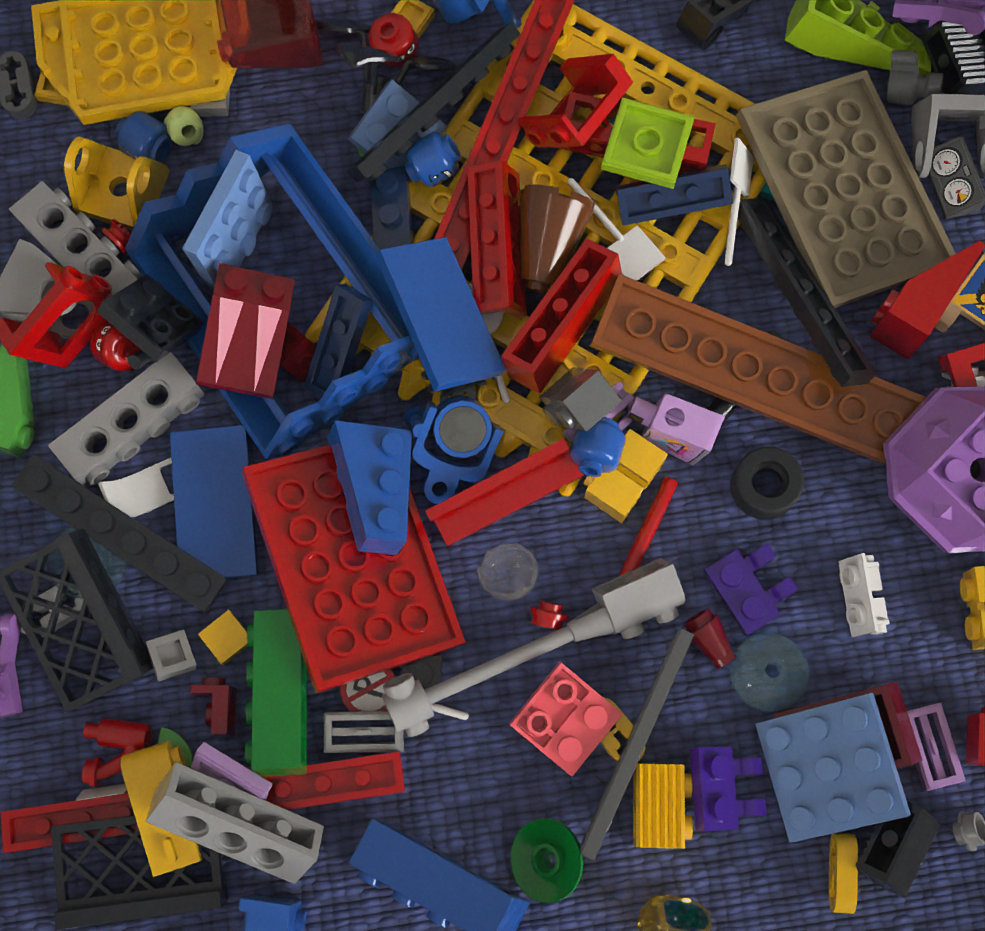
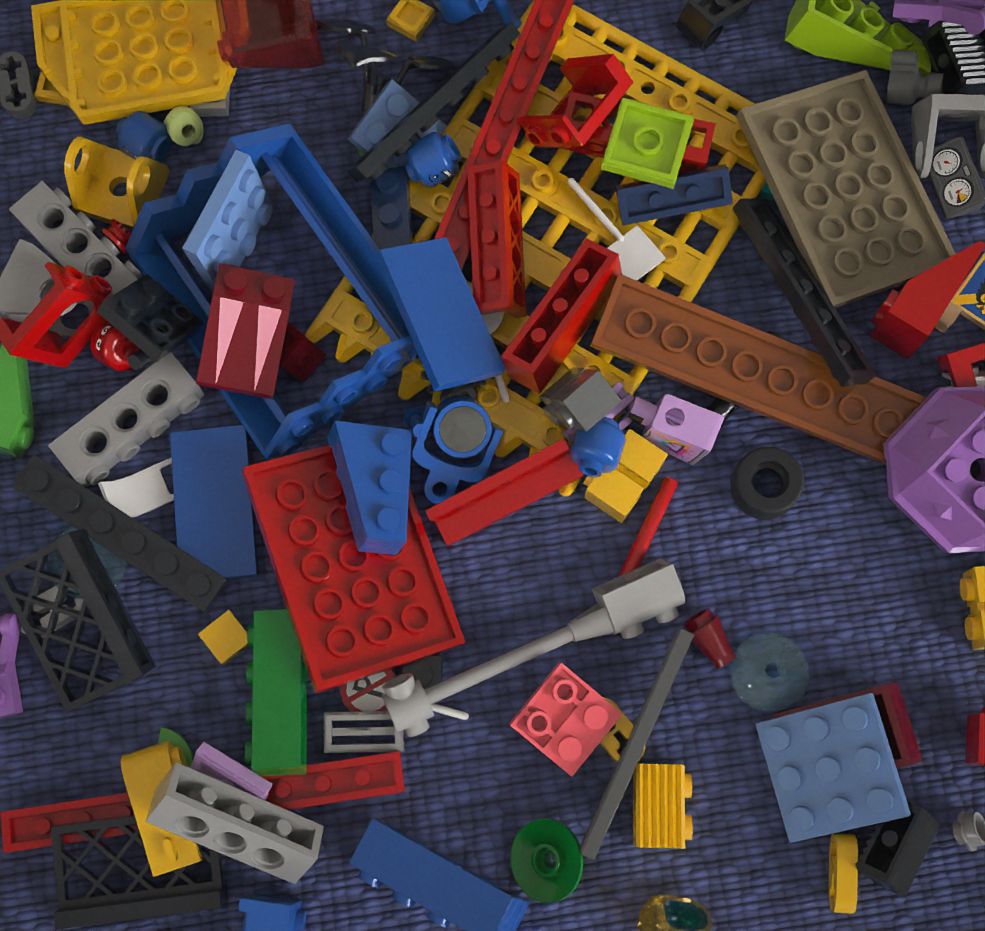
(102, 791): white sticker -> none
(113, 734): red plant -> none
(170, 655): light grey plate -> none
(222, 711): dark red bracket -> none
(338, 338): dark blue plate -> none
(396, 35): red head -> none
(508, 572): clear hair -> none
(548, 615): red plate -> none
(549, 233): reddish brown cone -> none
(715, 790): dark purple plate -> none
(741, 177): white piece -> none
(743, 593): dark purple plate -> none
(859, 578): white hinge -> none
(947, 744): lavender tile -> none

